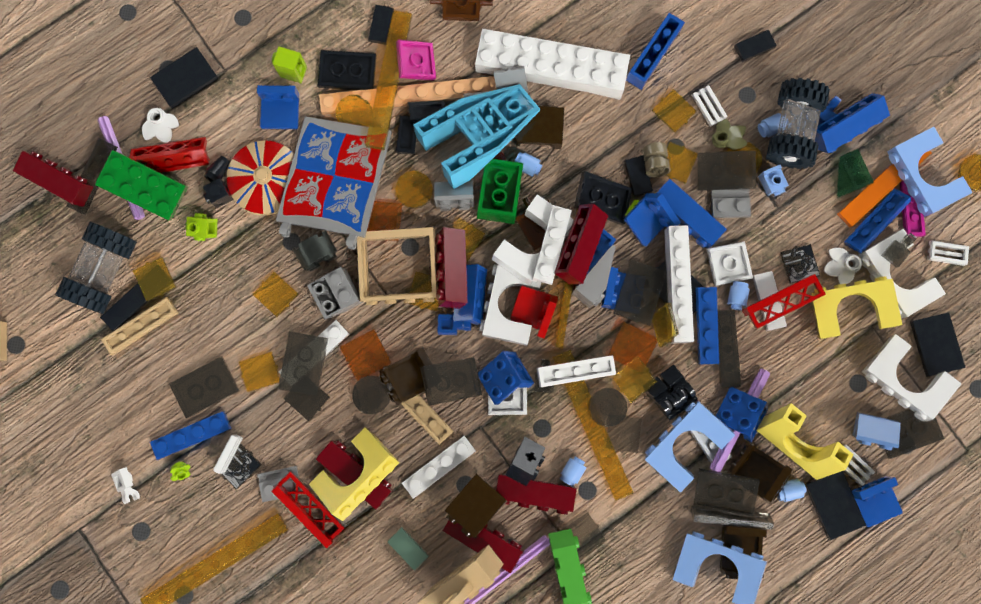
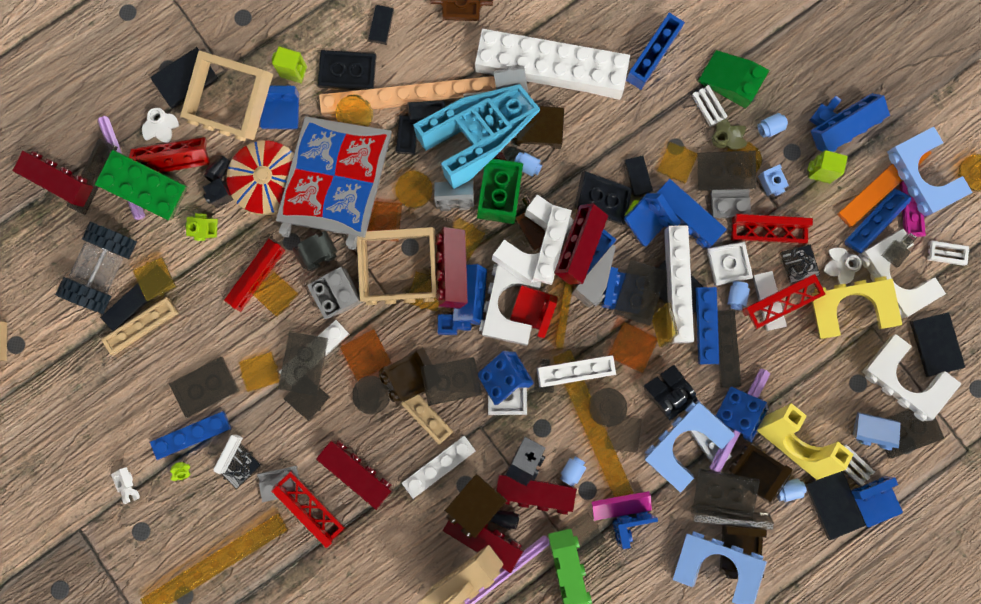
(254, 275): none -> red fence
(255, 105): none -> tan window
(377, 465): light yellow arch -> none
(387, 83): clear yellow tile -> none
(408, 548): sand green tile -> none
(415, 60): dark pink tile -> none
(506, 519): none -> black cone
(621, 505): none -> dark pink tile
(622, 534): none -> blue bracket
(634, 379): clear yellow piece -> none
(656, 159): dark tan wheel -> none
(674, 111): clear yellow piece -> none
(734, 77): none -> green slope
(755, 45): black tile -> none
(771, 221): none -> red fence
(798, 125): black plate -> none
(827, 166): none -> lime brick
(852, 174): clear green wing -> none

